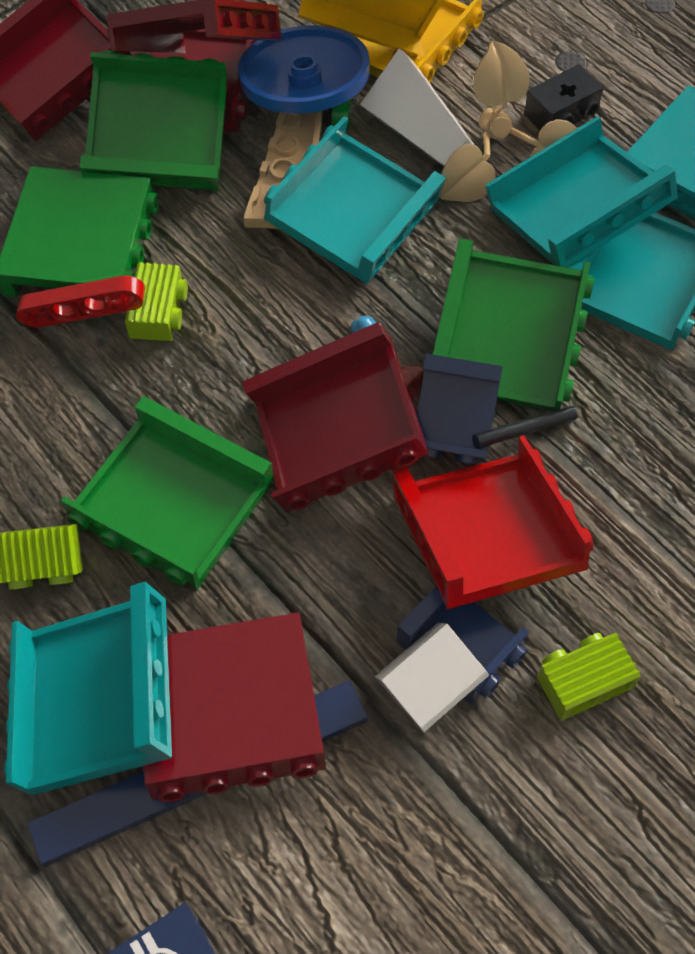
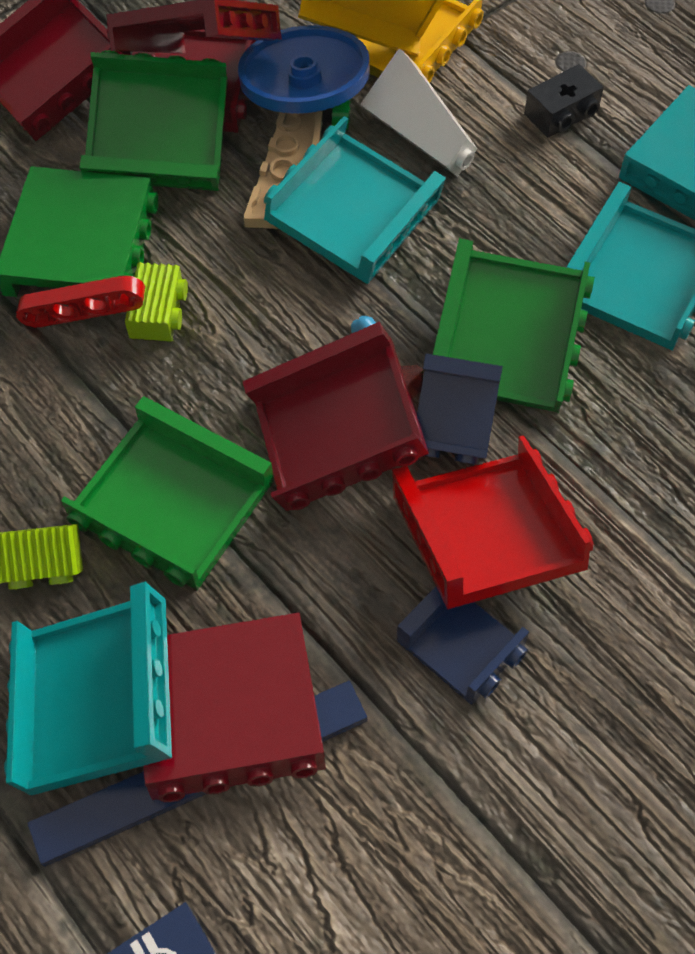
(432, 675): white slope -> none
(497, 79): tan plant -> none
(524, 427): black bar -> none
(579, 194): teal panel -> none
(587, 675): lime brick -> none

